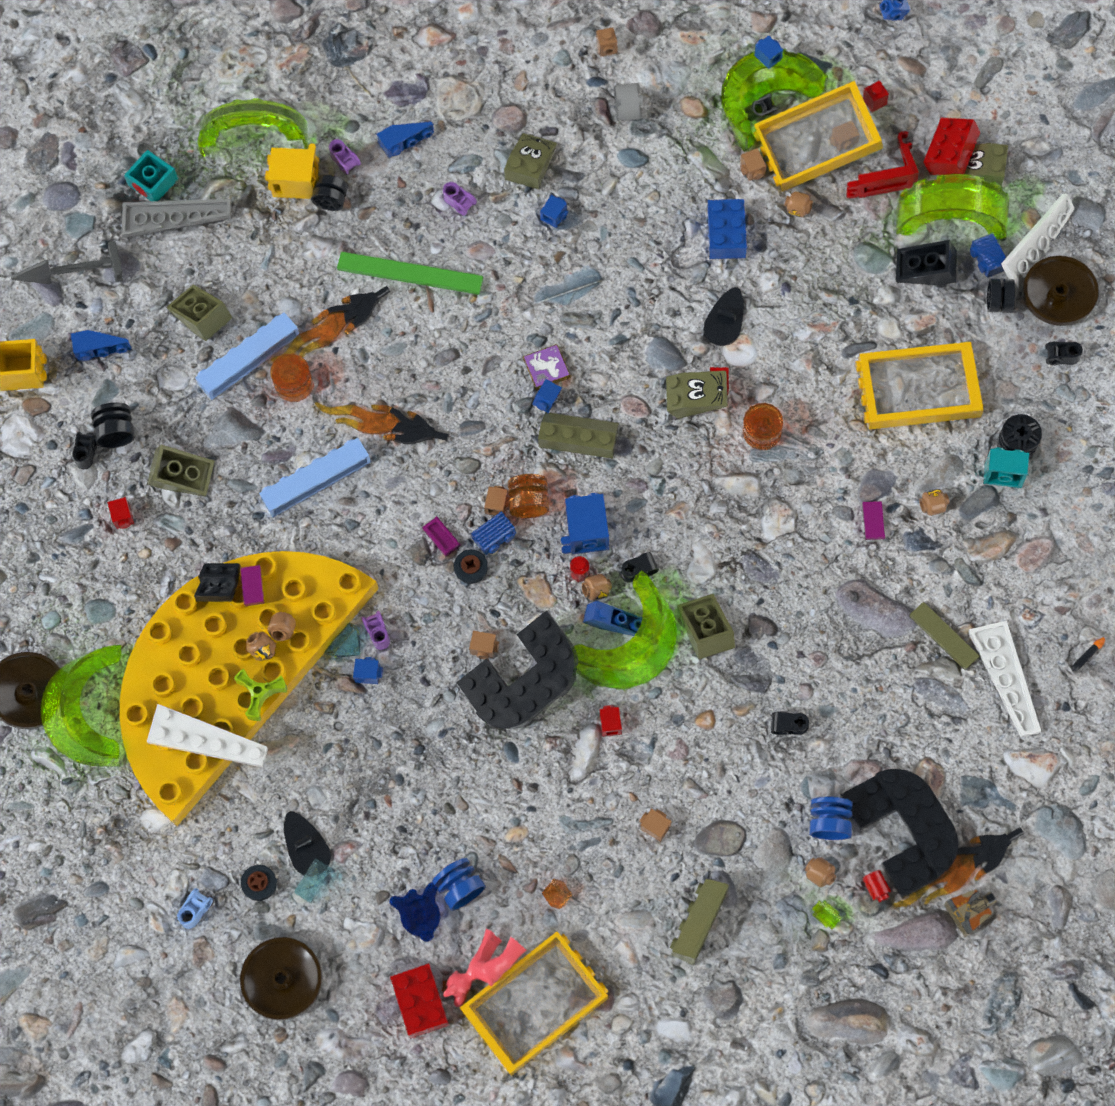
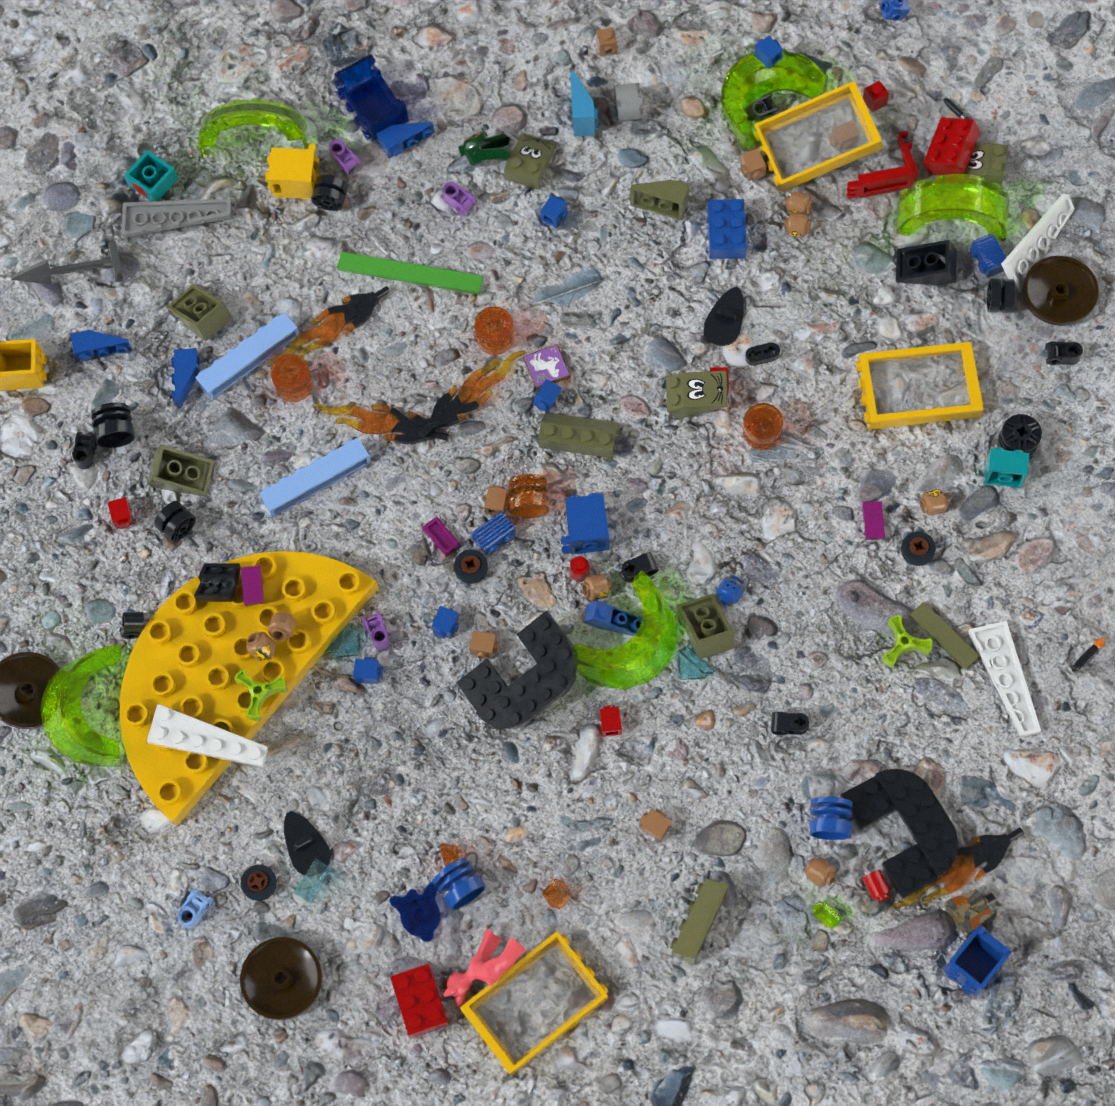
(132, 624): none -> black piece
(174, 521): none -> black wheel
(186, 367): none -> blue slope
(369, 97): none -> clear blue windscreen
(445, 623): none -> blue brick
(449, 853): none -> clear orange slope
(467, 400): none -> piece
(481, 147): none -> dark green piece
(497, 339): none -> clear orange wheel
(583, 111): none -> dark azure slope
(661, 197): none -> olive slope
(690, 666): none -> clear light blue slope
(730, 590): none -> blue head
(762, 354): none -> black beam
(797, 225): none -> medium nougat head
(904, 642): none -> lime piece
(916, 555): none -> black wheel
(955, 109): none -> black piece
(977, 961): none -> blue container

